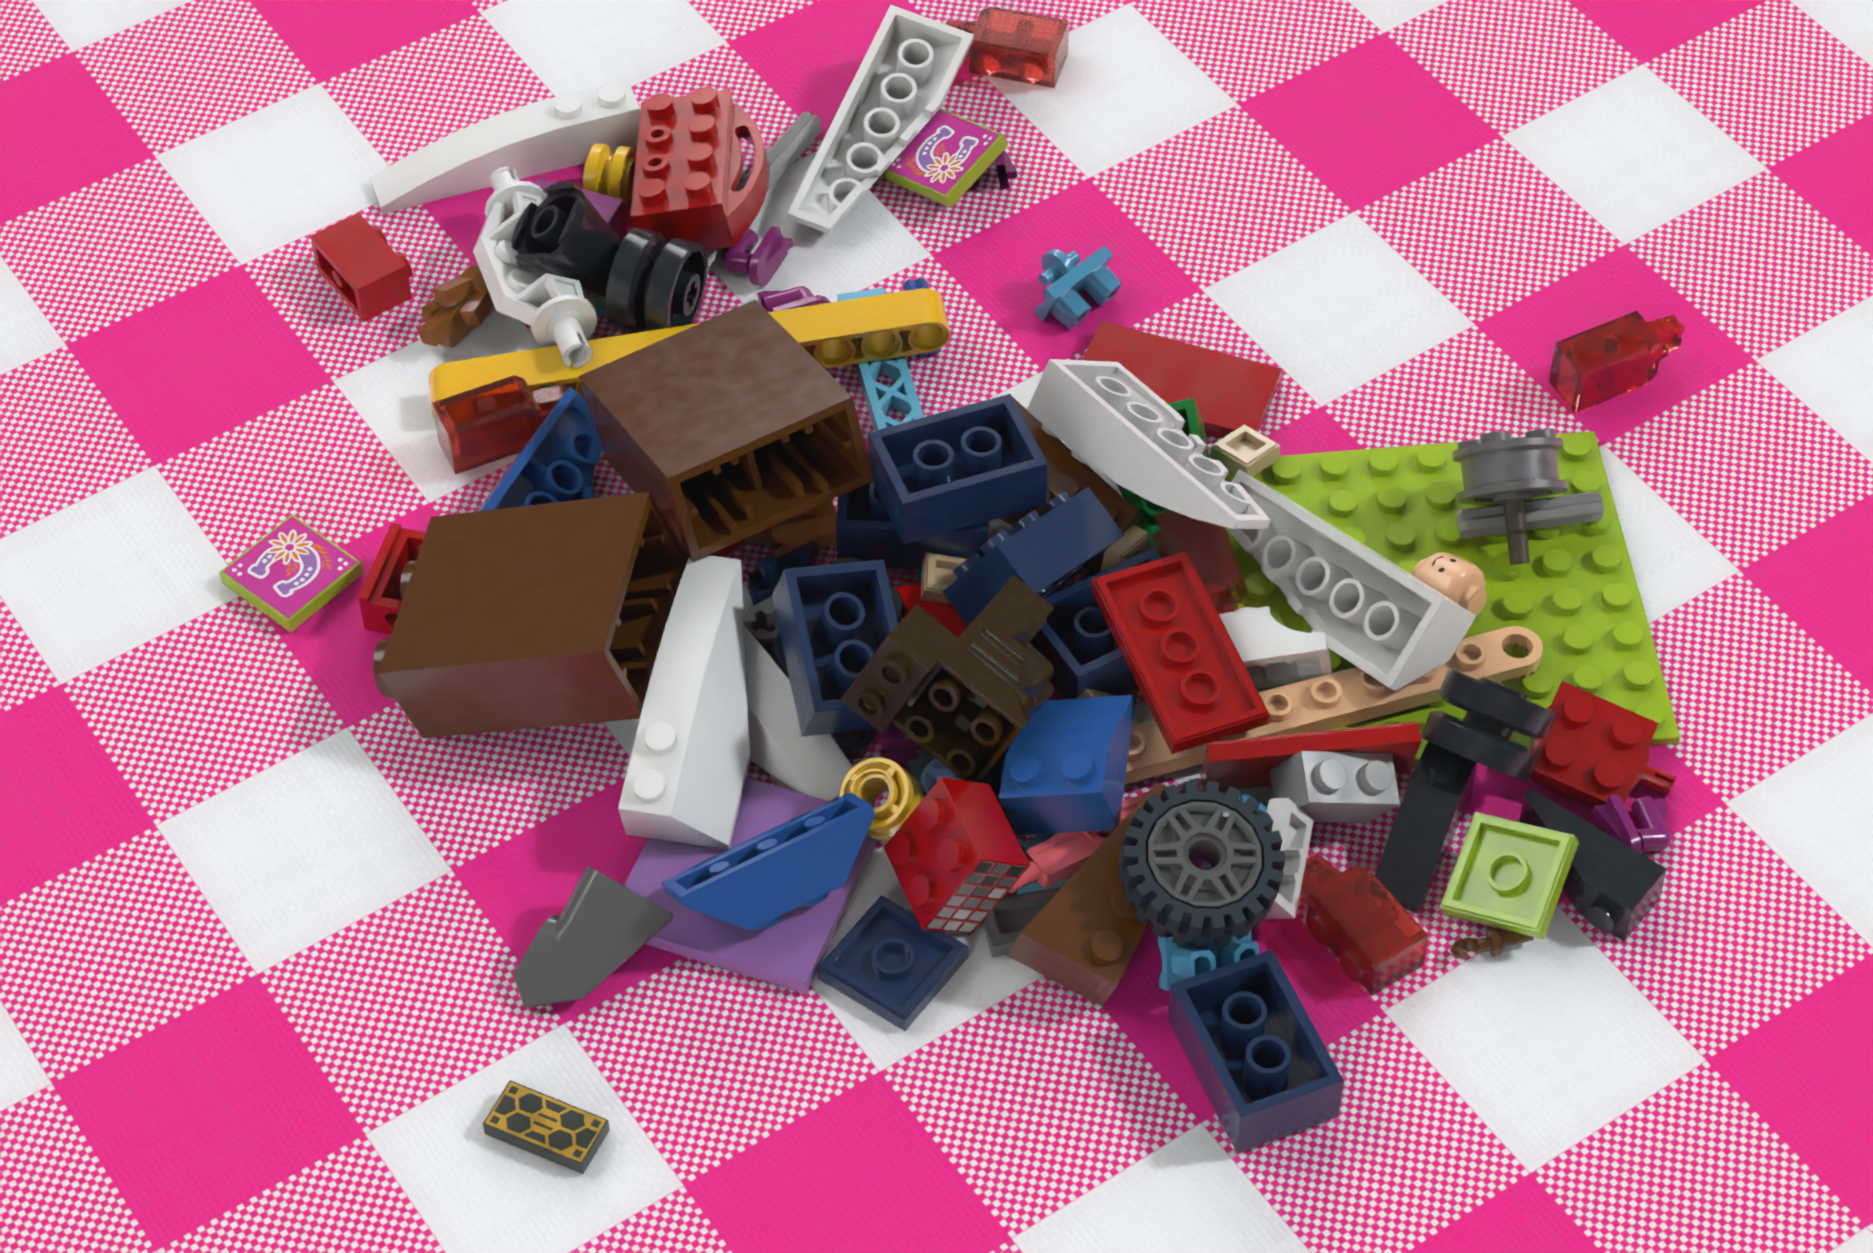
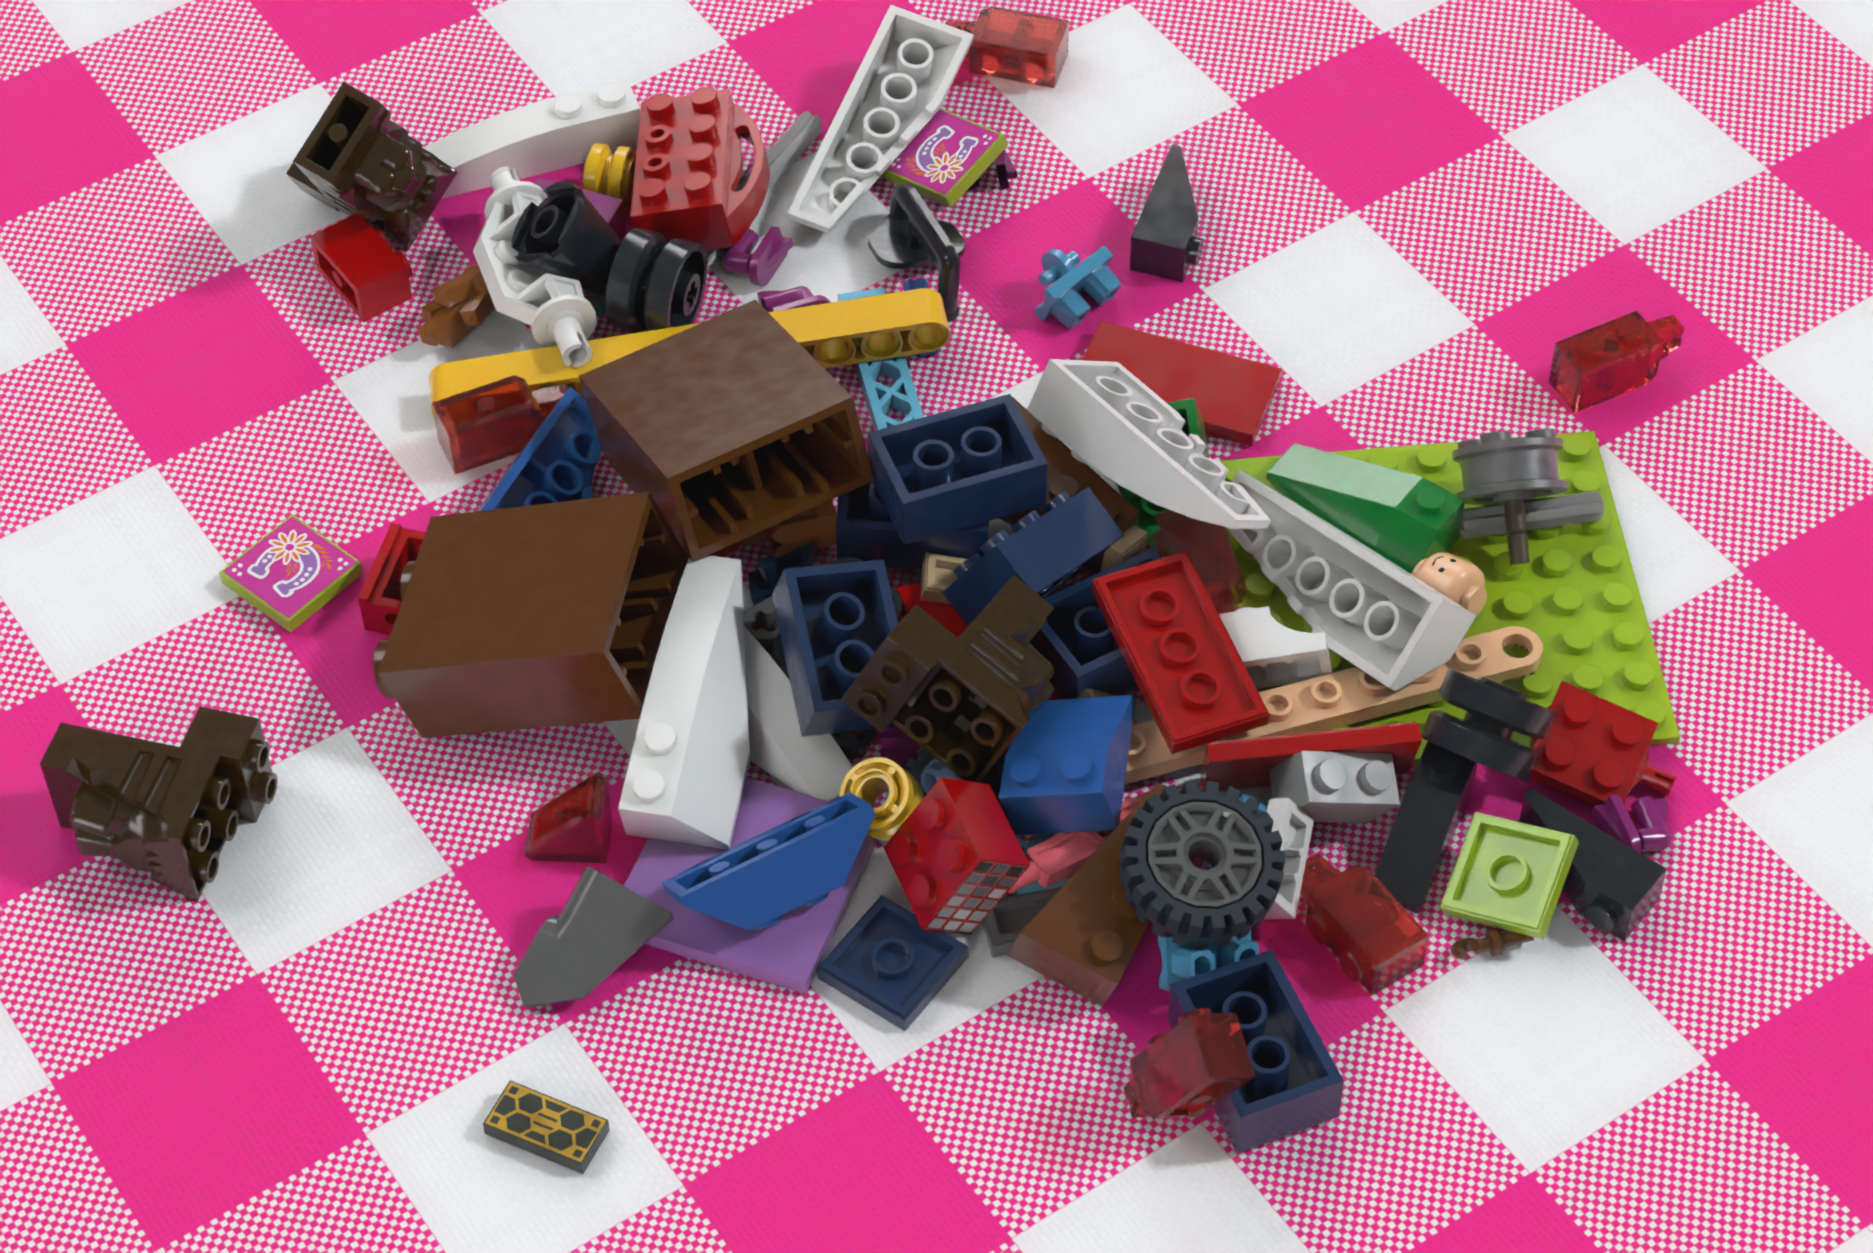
(161, 802): none -> dark brown brick
(370, 167): none -> dark brown brick
(573, 825): none -> clear red slope
(915, 238): none -> black piece
(1168, 226): none -> black slope
(1189, 1067): none -> clear red hinge
(1245, 451): tan tile -> none
(1376, 505): none -> green wedge

